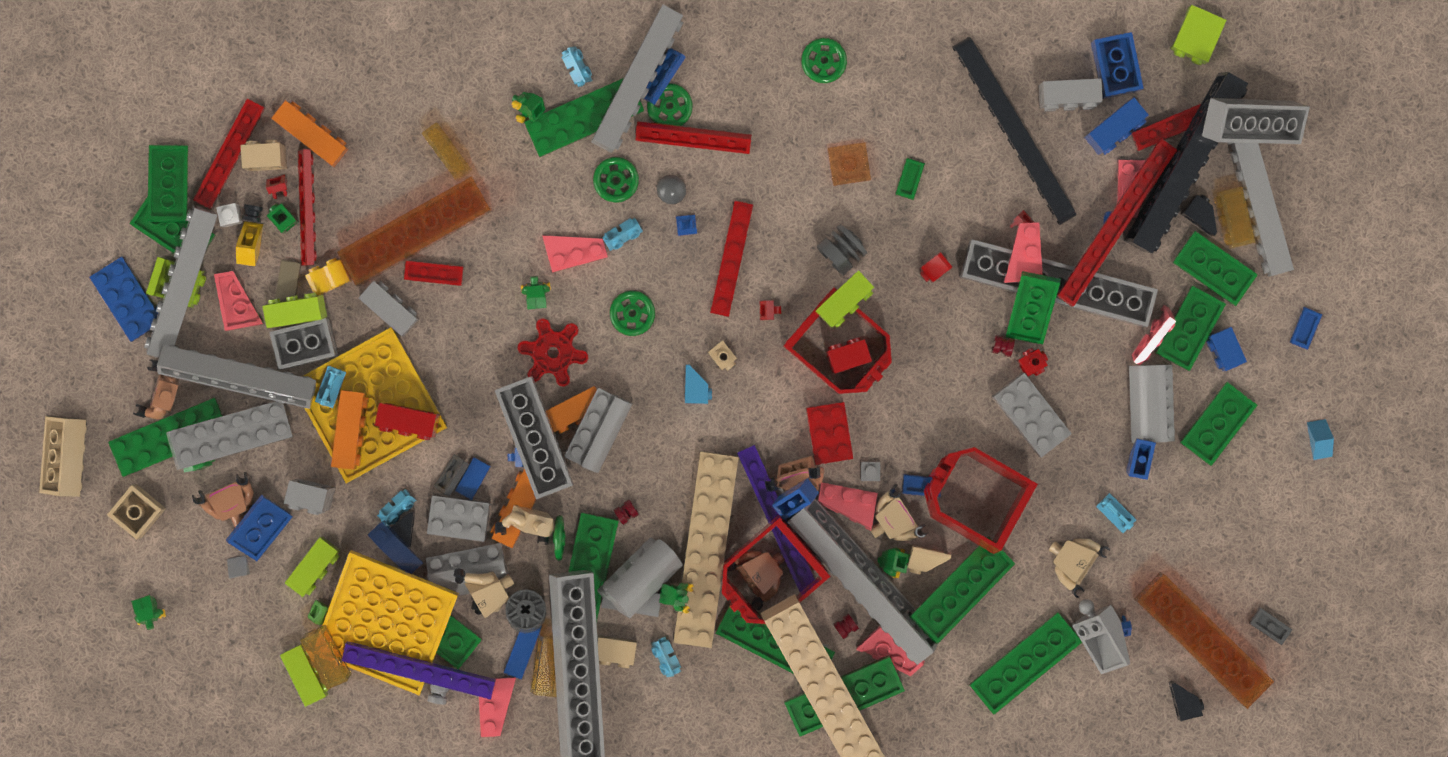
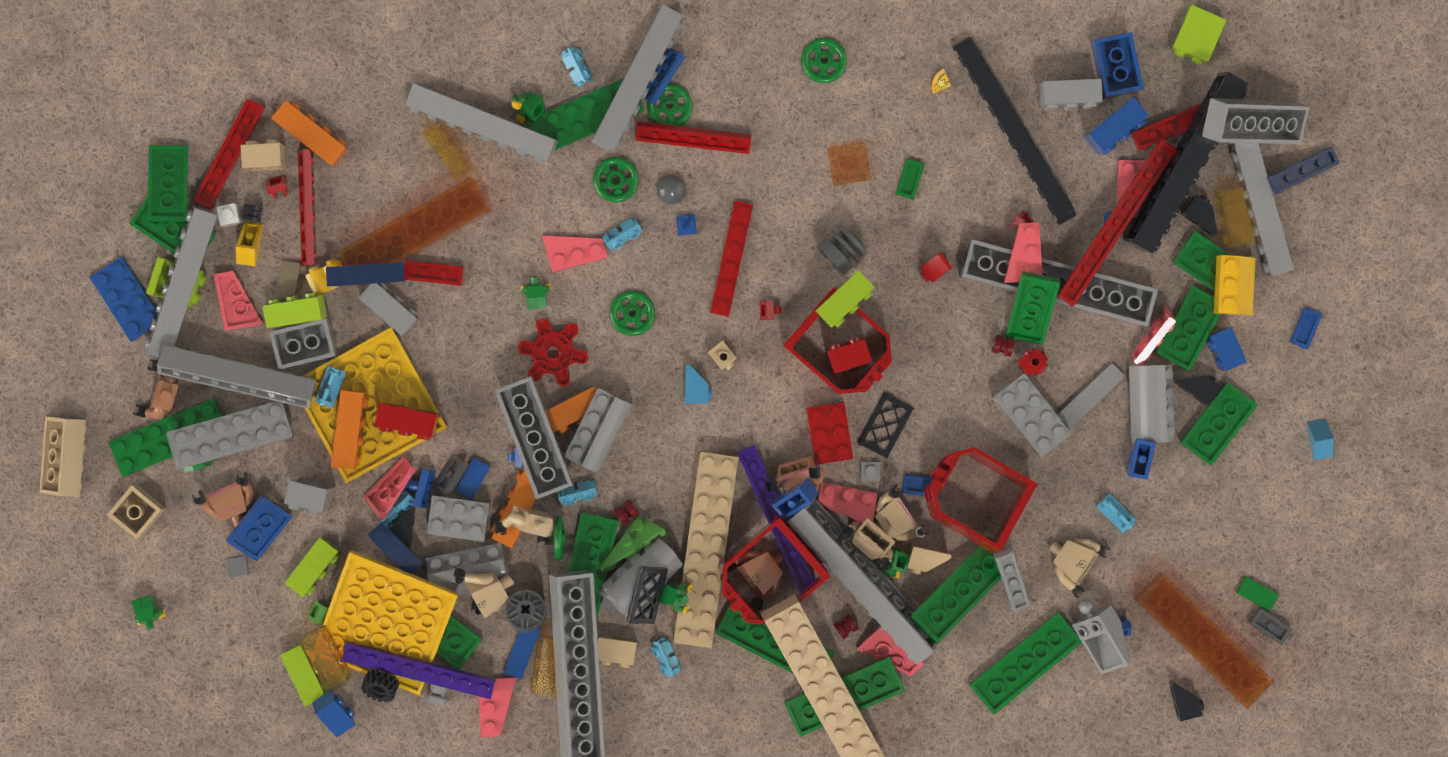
(283, 226): green brick -> none
(334, 713): none -> blue brick
(365, 274): none -> dark blue tile
(380, 685): none -> black tyre
(389, 487): none -> coral wing
(422, 487): none -> blue tile
(481, 122): none -> light grey brick
(585, 491): none -> medium azure hinge
(632, 542): none -> bright green wing
(653, 605): none -> black window
(871, 541): none -> tan torso
(901, 423): none -> black window
(940, 82): none -> yellow tile
(1012, 579): none -> light grey tile
(1090, 395): none -> light grey tile
(1200, 387): none -> black slope
(1234, 285): none -> yellow slope
(1257, 594): none -> green tile
(1303, 170): none -> dark blue tile

